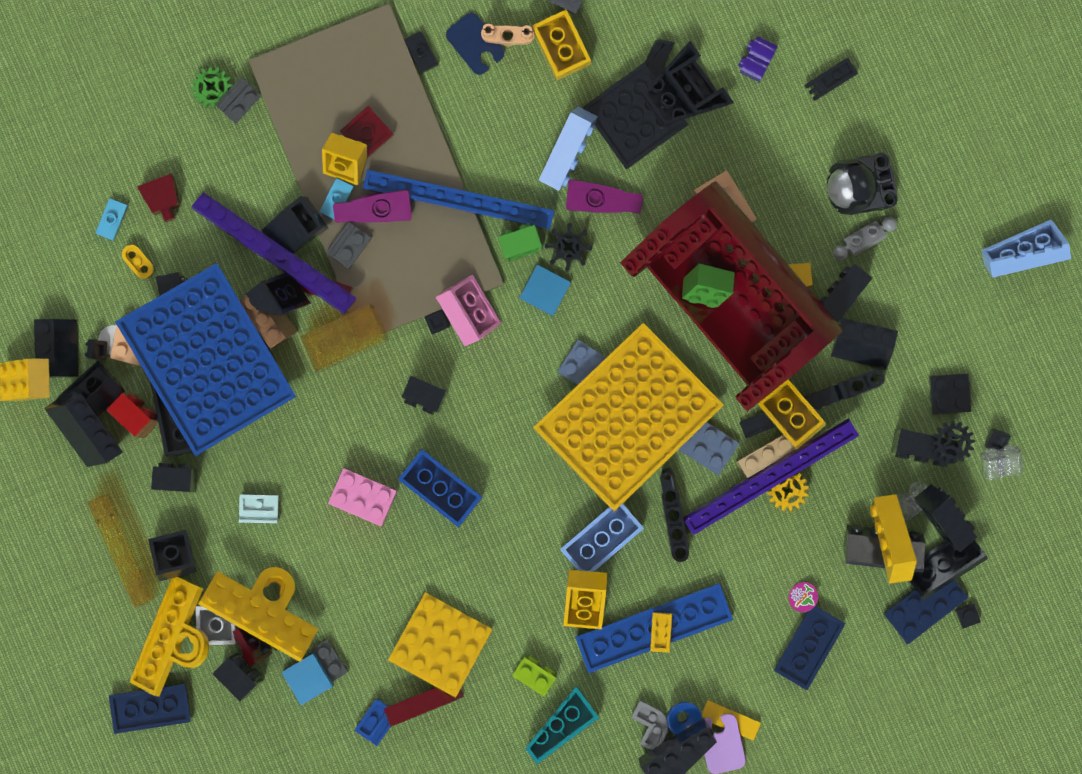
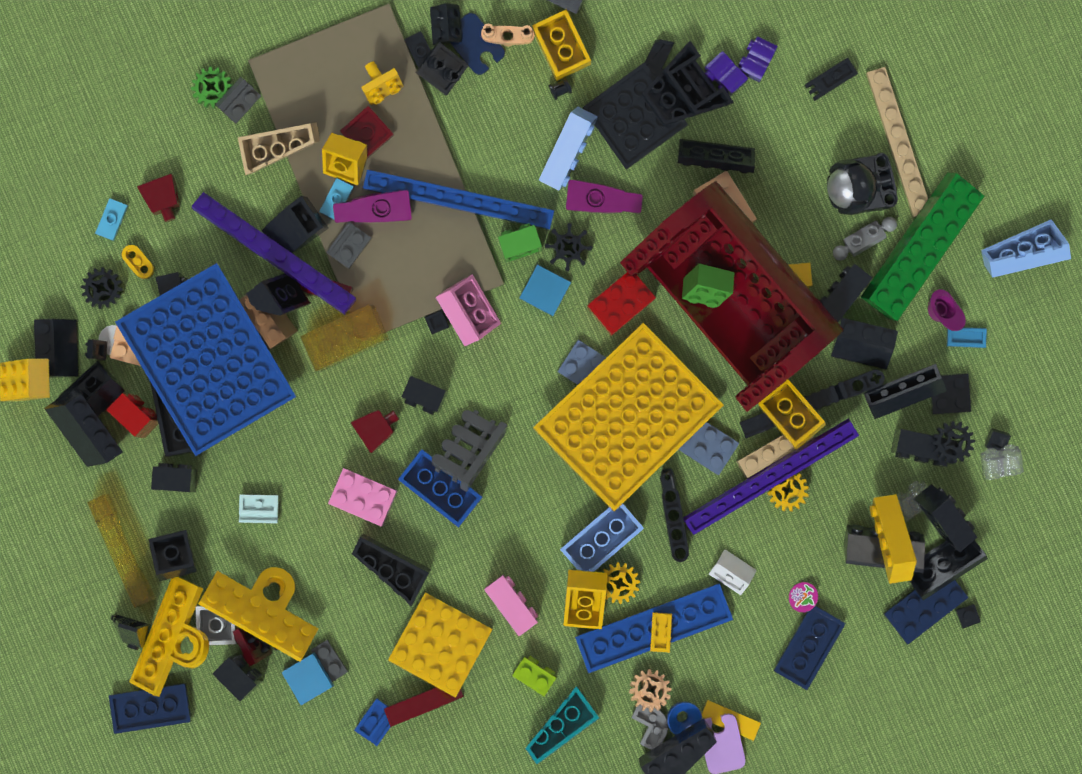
(98, 294): none -> black gear
(131, 631): none -> wedge
(272, 146): none -> tan wedge
(375, 428): none -> dark red torso
(381, 85): none -> yellow plate
(392, 567): none -> black wedge
(442, 68): none -> black plate
(446, 23): none -> black bracket
(468, 457): none -> dark grey fence
(512, 604): none -> bright pink brick
(560, 88): none -> black bush
(621, 303): none -> red brick
(622, 573): none -> yellow gear
(646, 683): none -> light nougat gear
(716, 156): none -> black plate
(725, 73): none -> dark purple brick
(733, 572): none -> white panel
(898, 139): none -> tan plate
(905, 391): none -> black brick
(922, 246): none -> green brick
(945, 310): none -> magenta piece
(967, 337): none -> dark azure tile

